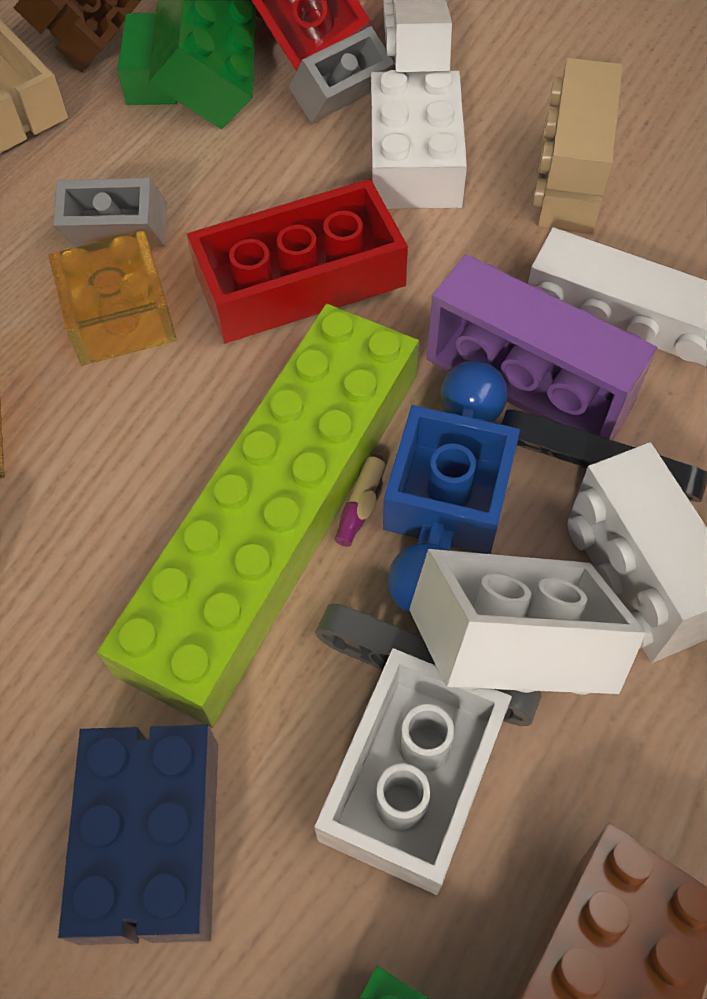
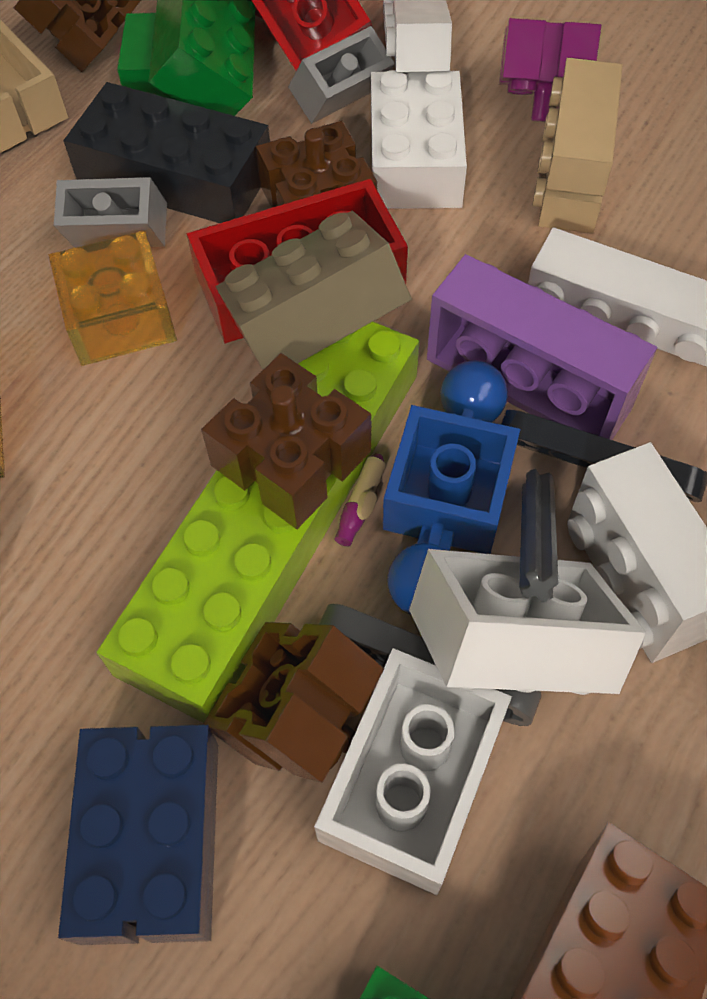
(193, 154): none -> black brick
(288, 439): none -> reddish brown brick
(296, 699): none -> reddish brown brick
(310, 167): none -> reddish brown brick
(314, 290): none -> dark tan brick
(538, 52): none -> magenta brick
(538, 537): none -> dark grey axle

